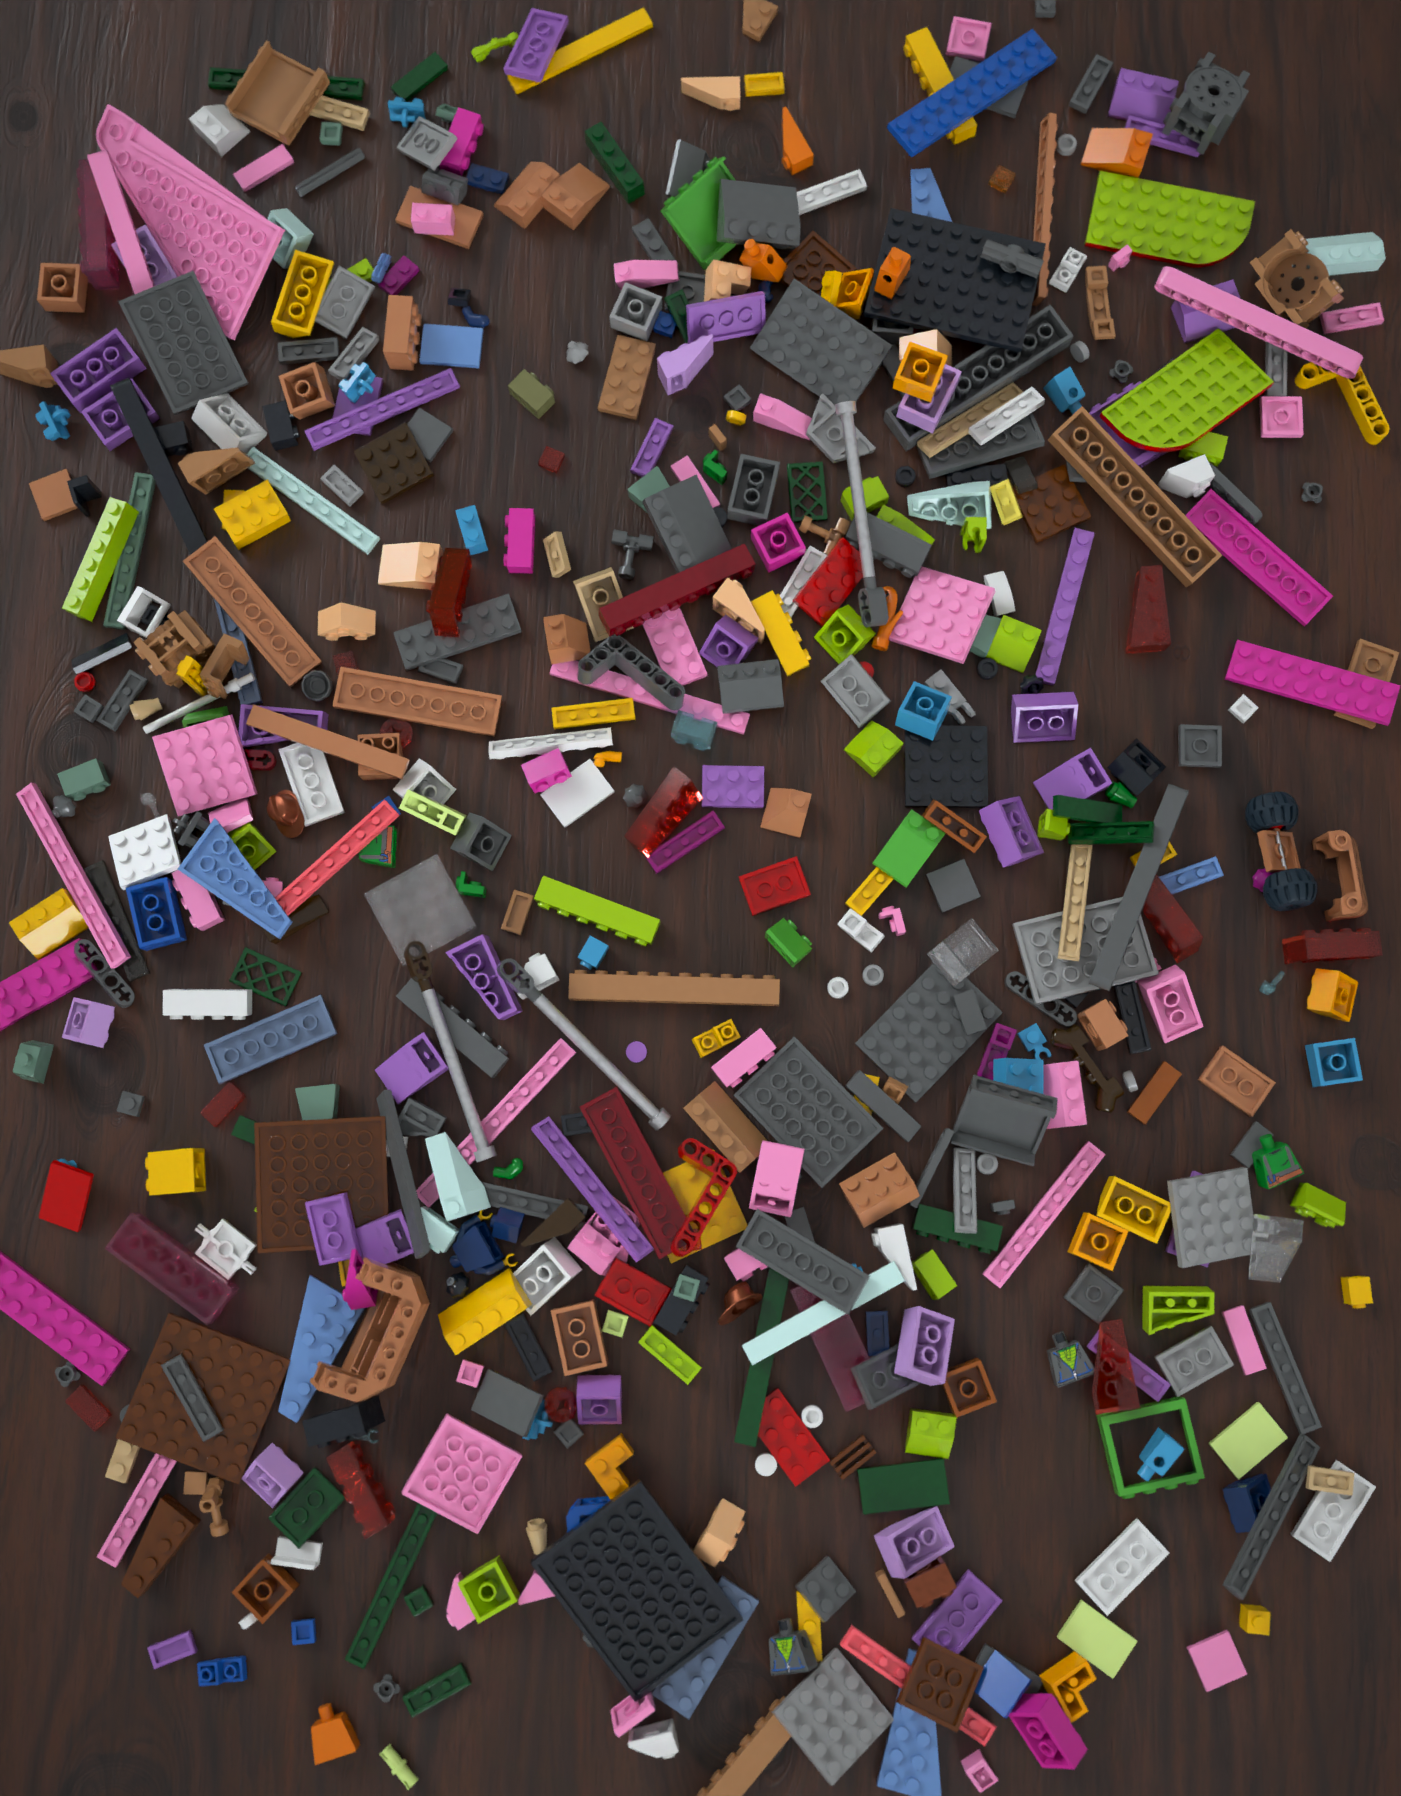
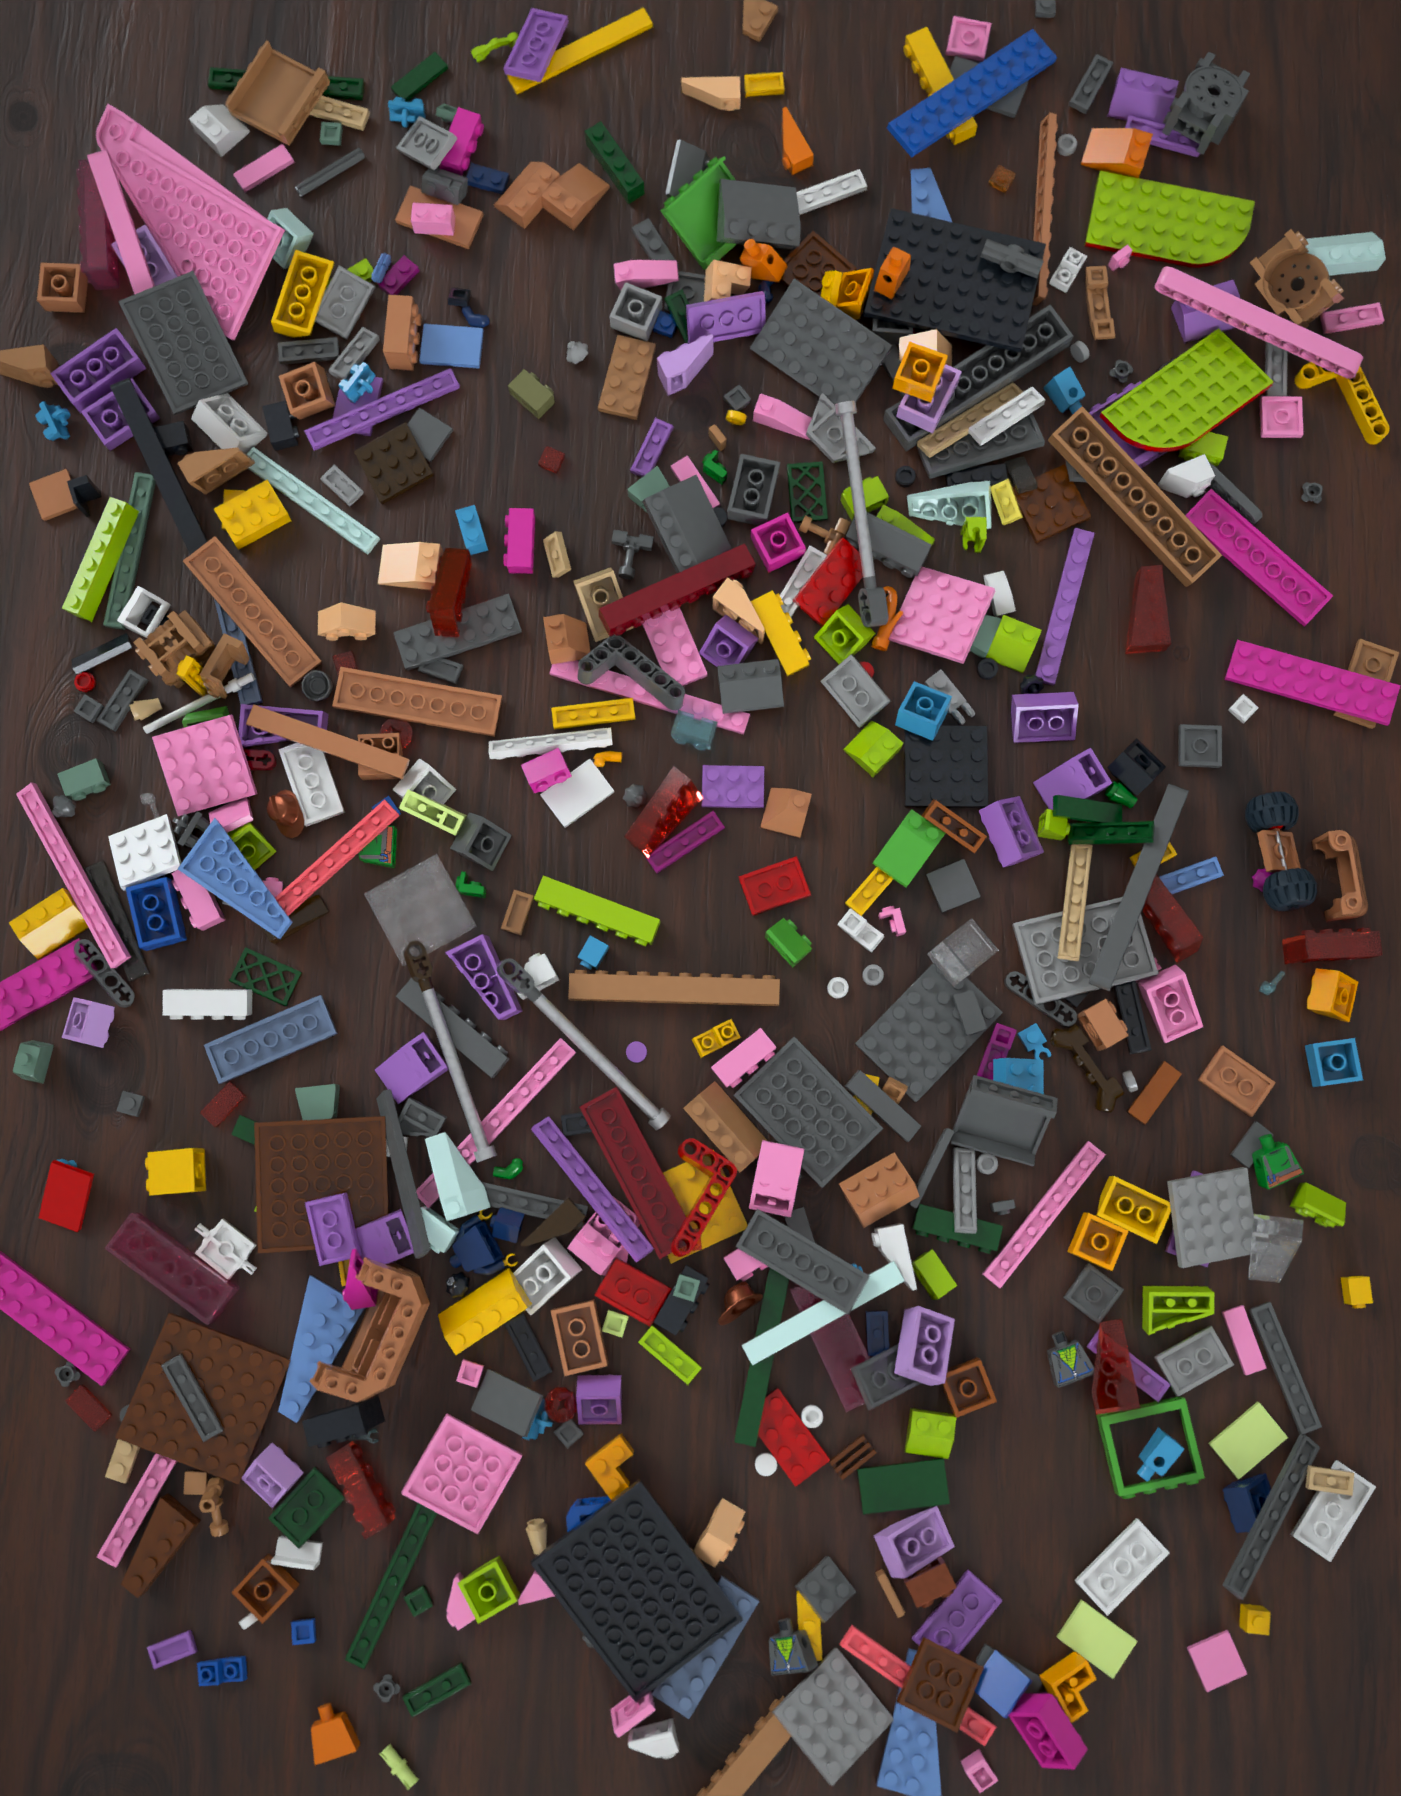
(1064, 1082): bright pink slope -> none

